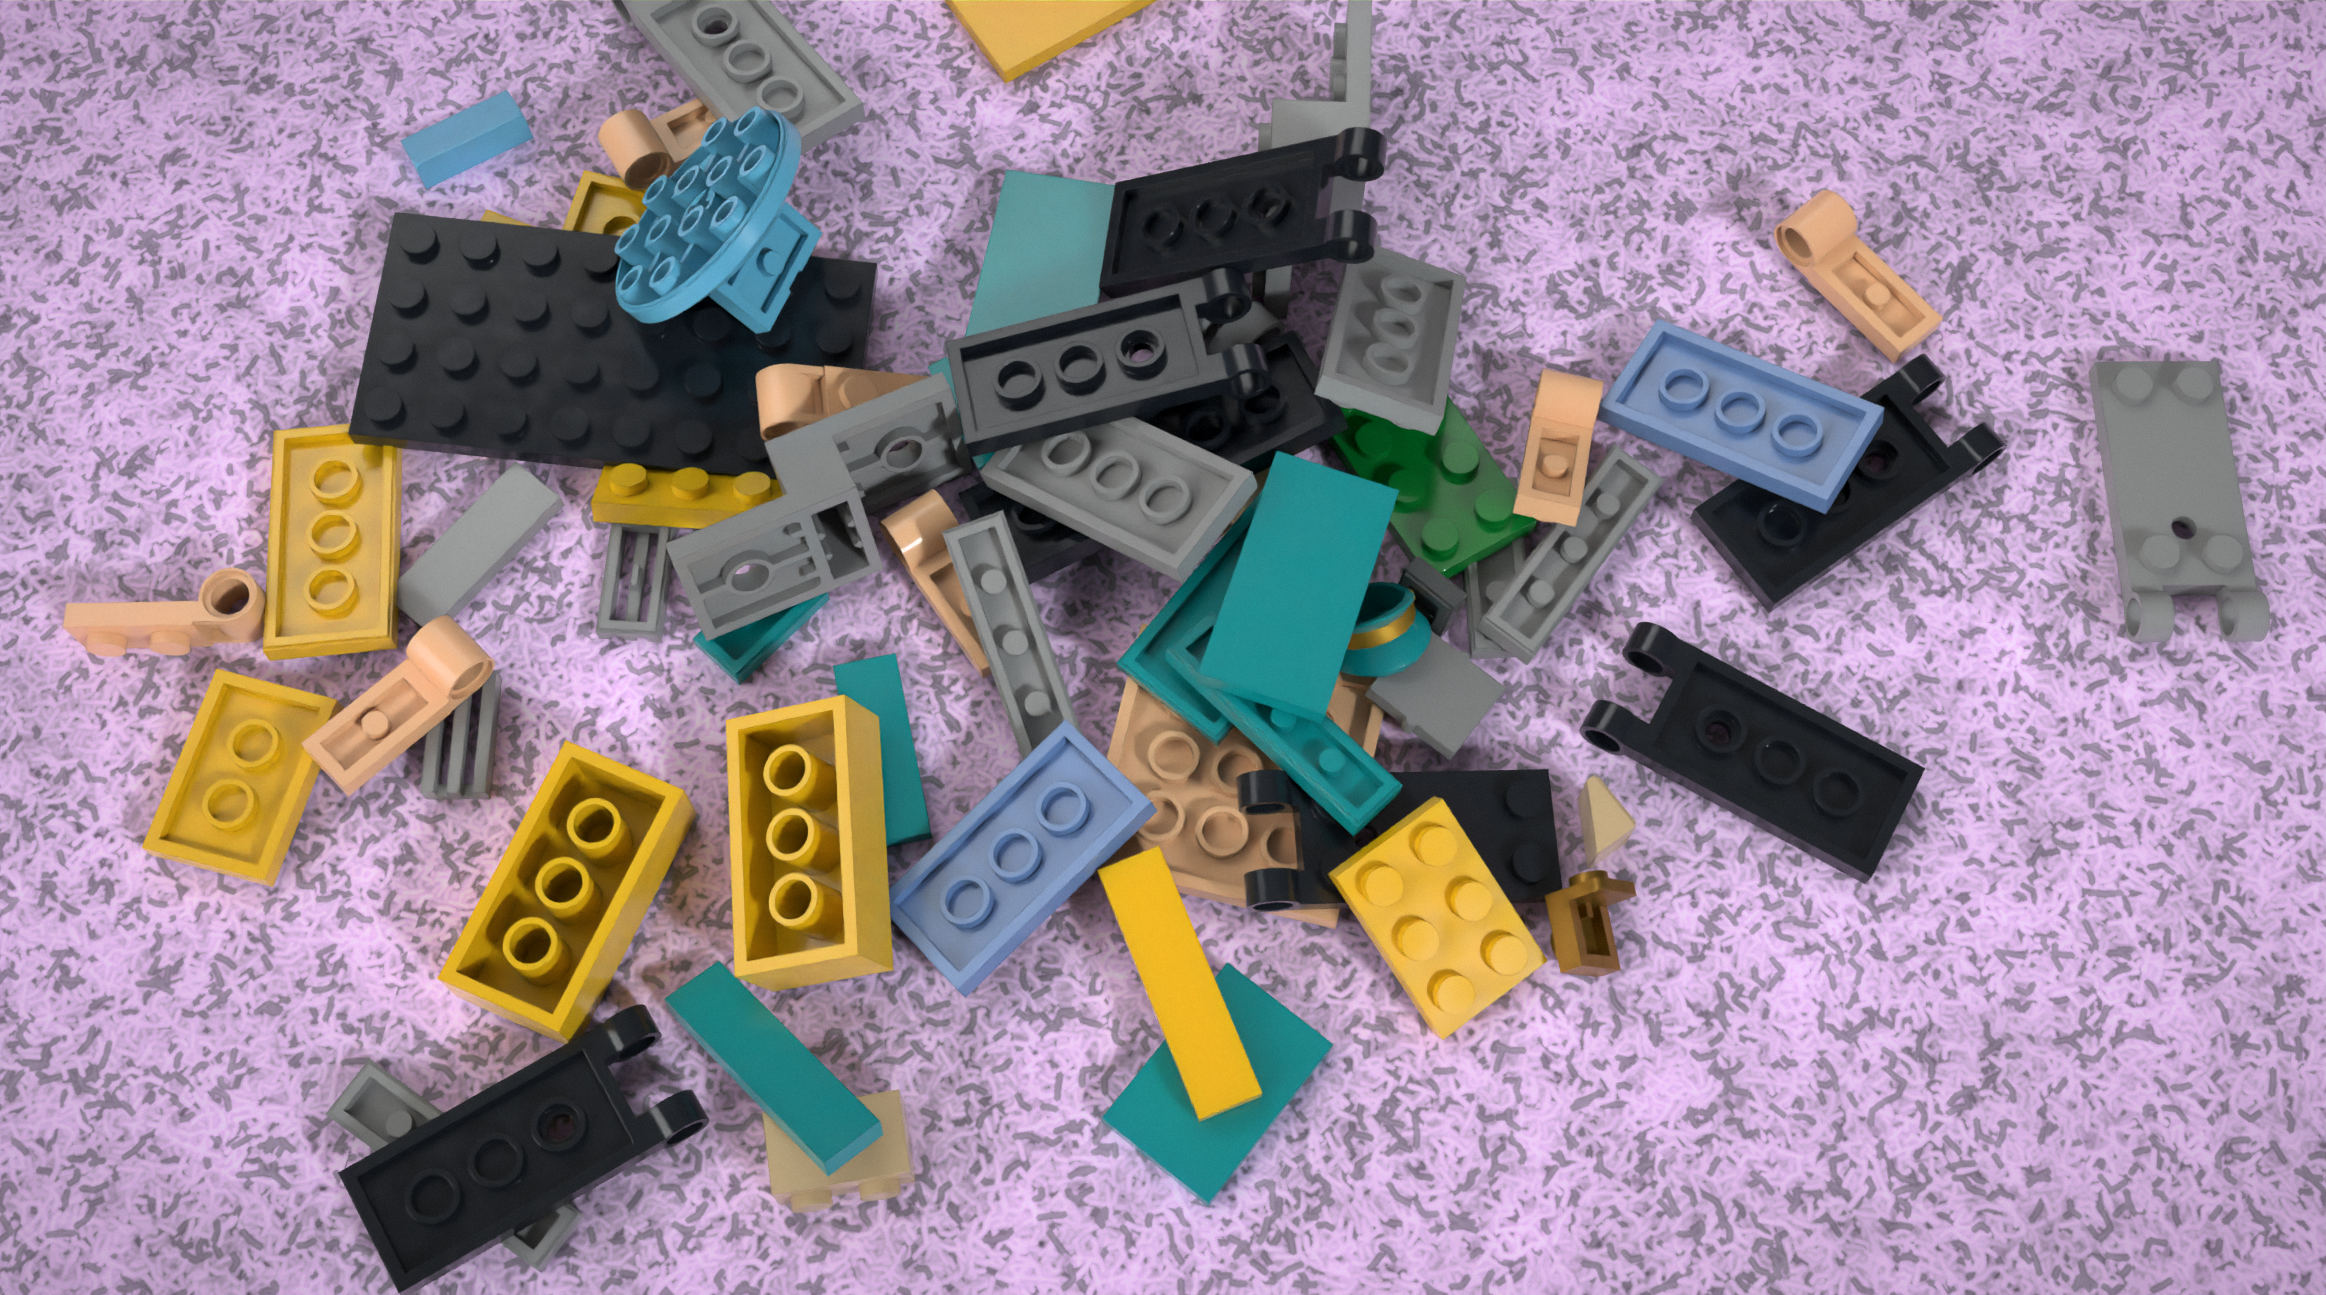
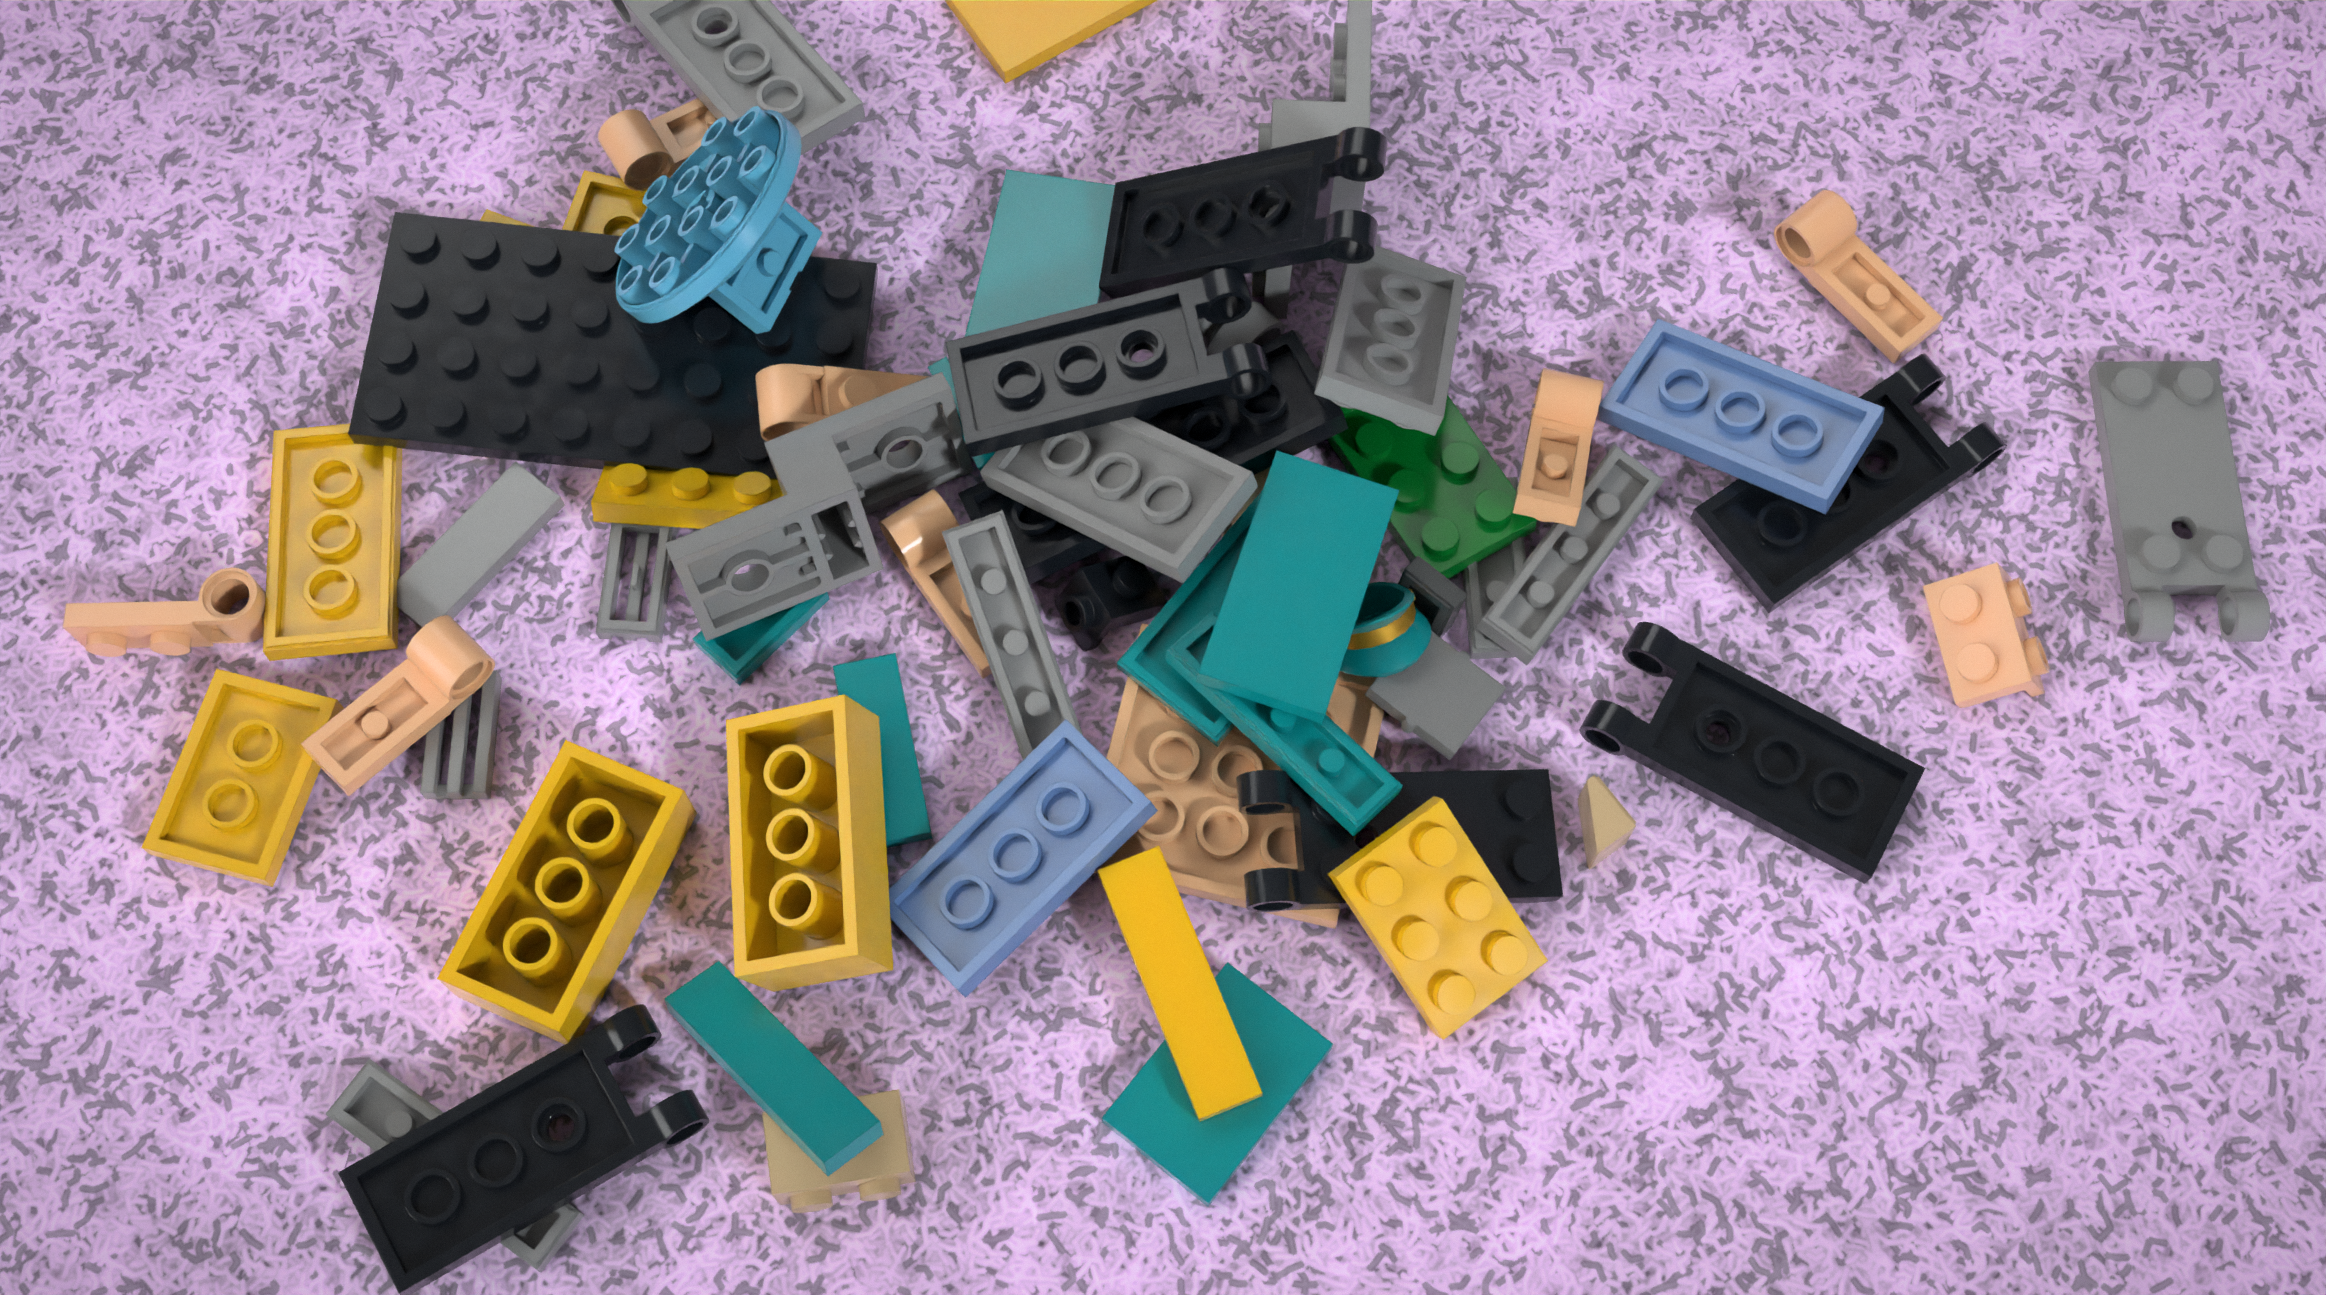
(467, 139): medium azure slope -> none
(1108, 598): none -> black bracket
(1582, 925): pearl gold bracket -> none
(1985, 635): none -> light nougat bracket

